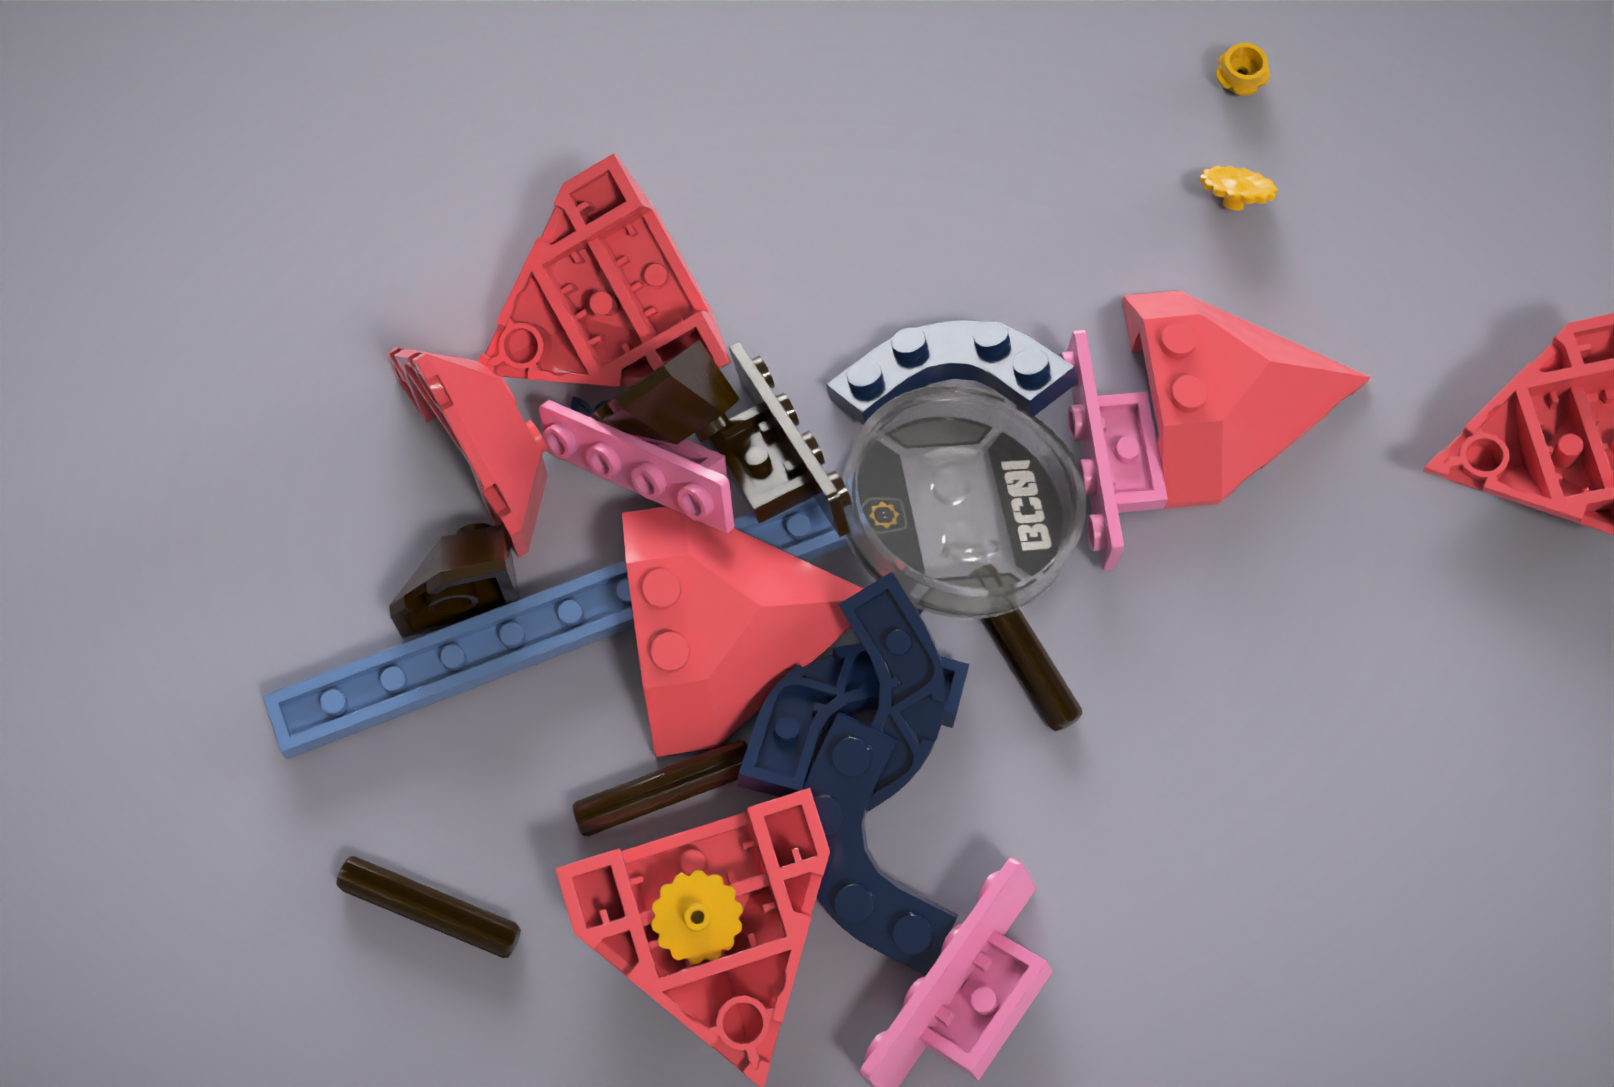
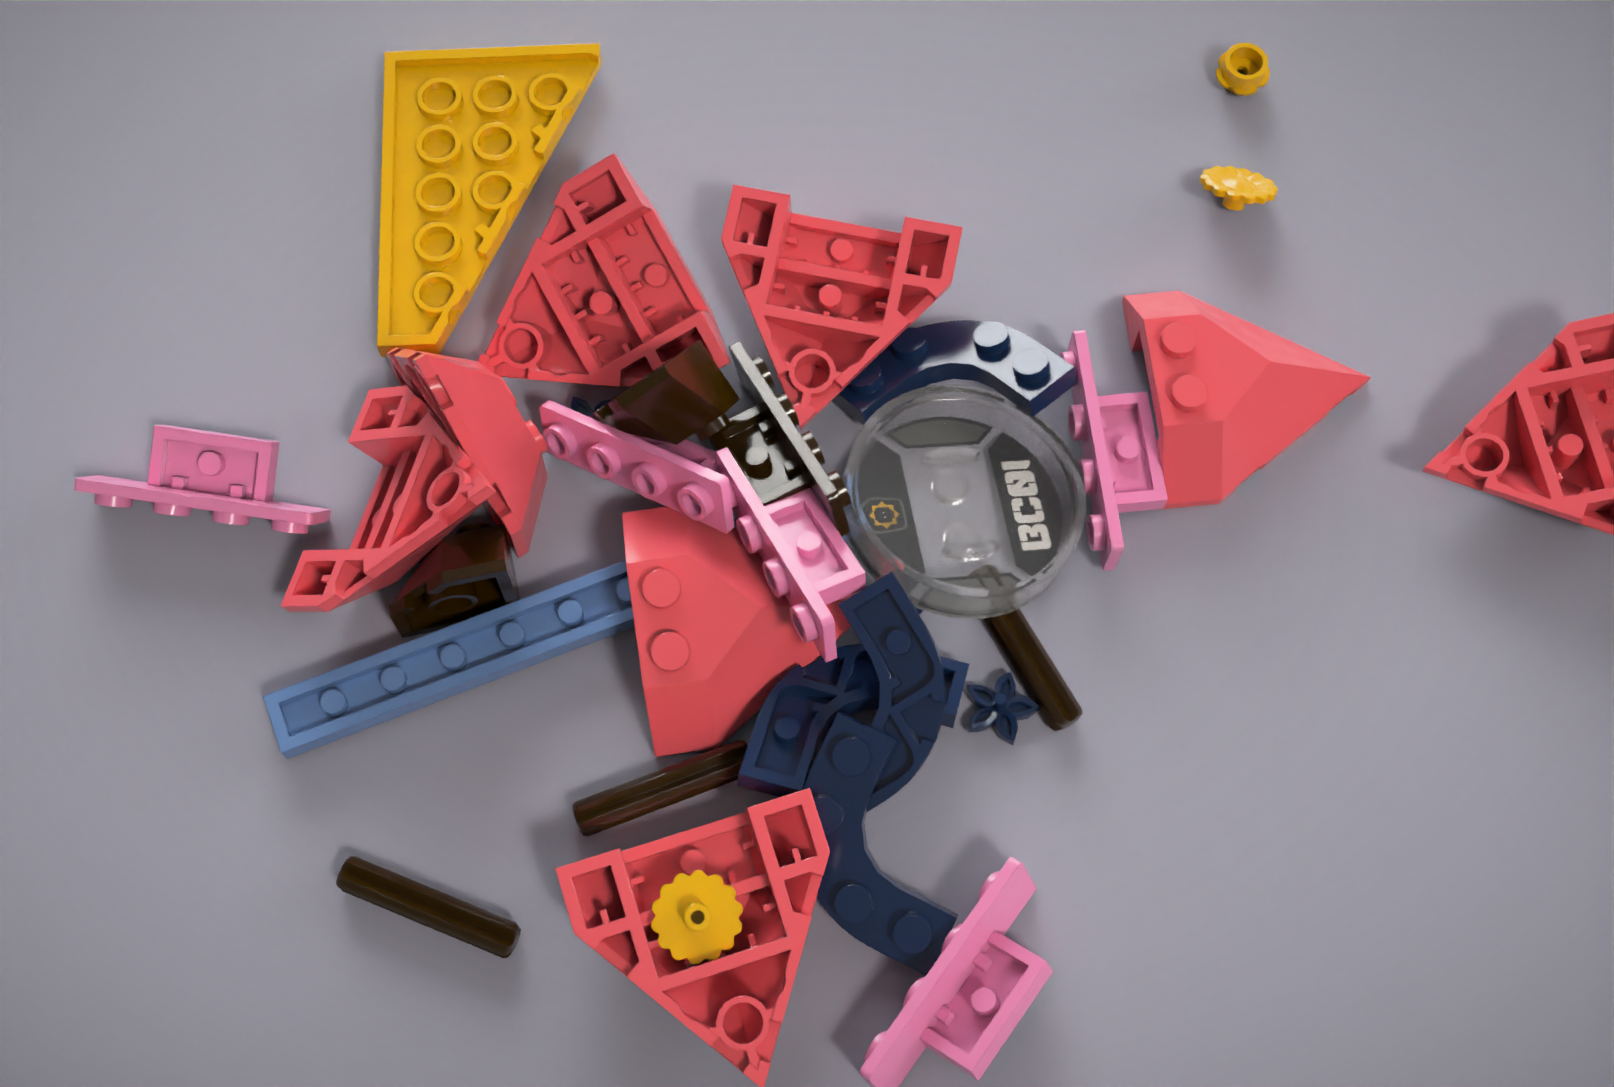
(209, 473): none -> bright pink bracket
(416, 502): none -> coral wedge
(457, 165): none -> yellow wing
(800, 554): none -> bright pink bracket
(830, 289): none -> coral wedge
(1000, 708): none -> dark blue plant

